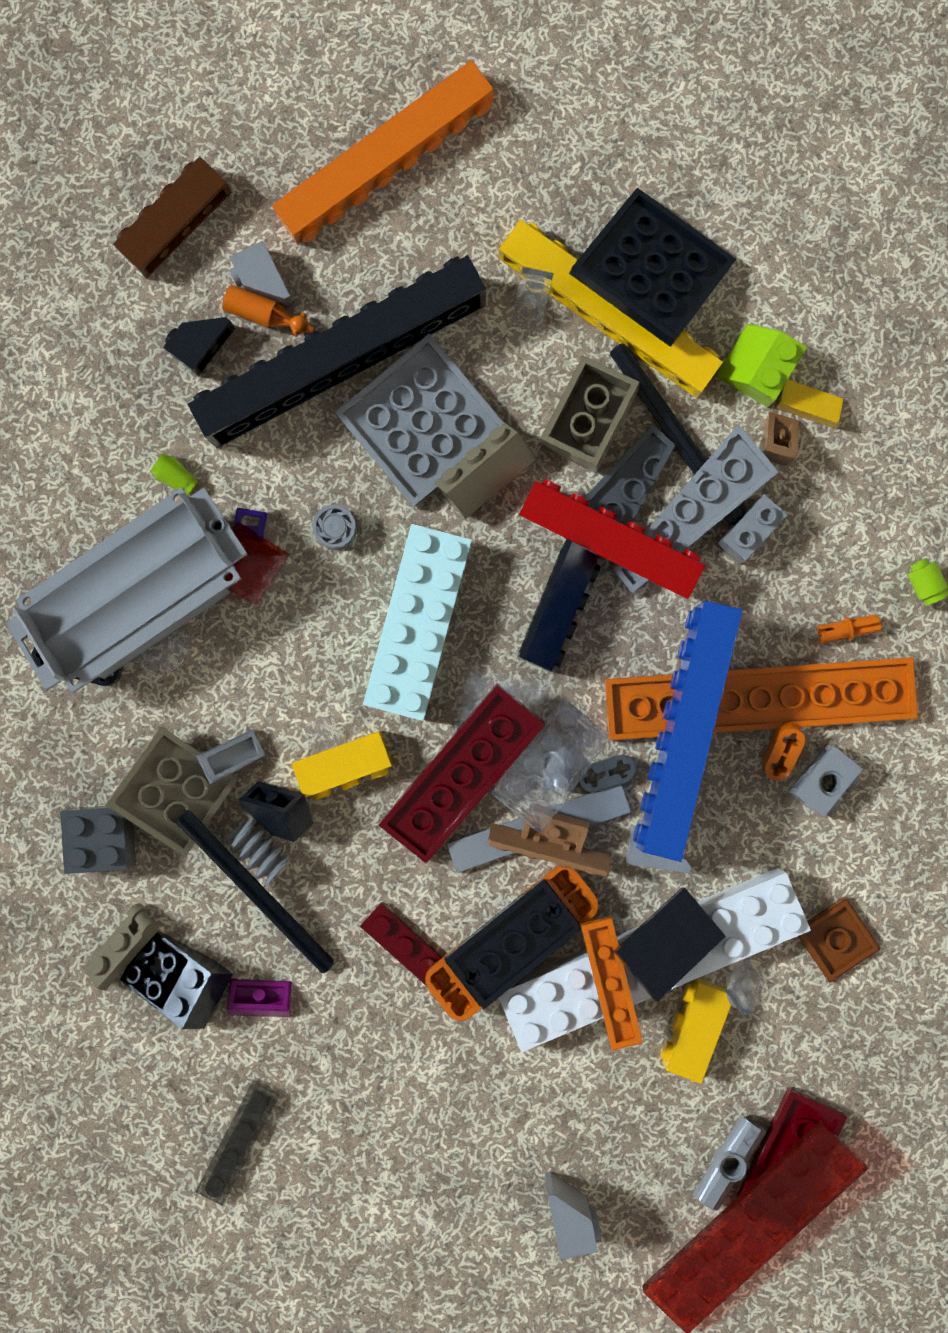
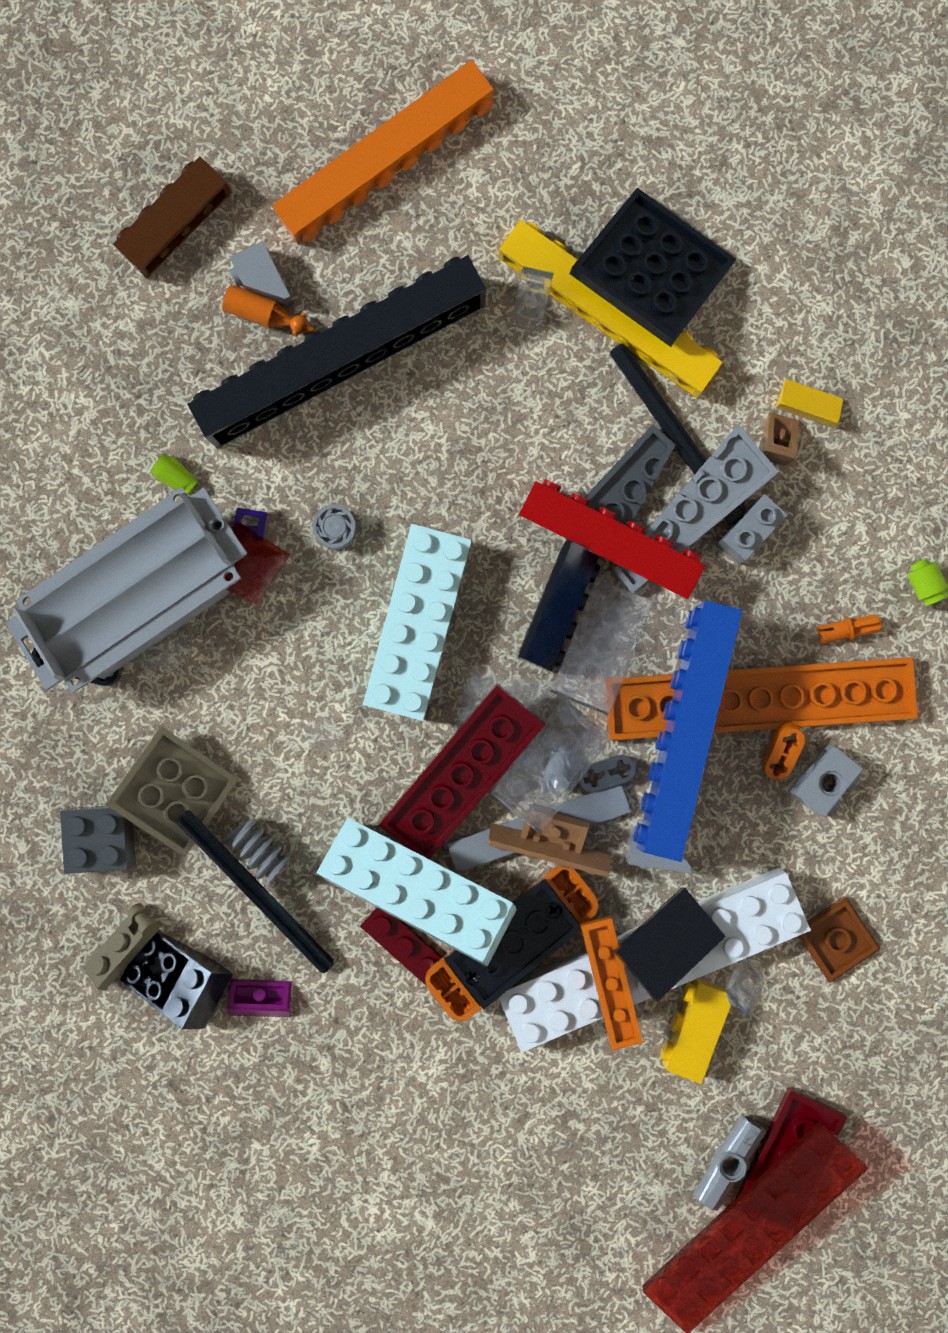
(198, 342): black slope -> none
(231, 756): light grey tile -> none
(238, 1142): clear smoke plate -> none
(278, 810): black slope -> none
(343, 765): yellow brick -> none
(417, 891): none -> light aqua brick
(419, 419): light grey plate -> none
(485, 470): dark tan brick -> none
(573, 1219): light grey slope -> none
(589, 414): dark tan brick -> none
(602, 647): none -> clear plate
(761, 363): lime slope -> none

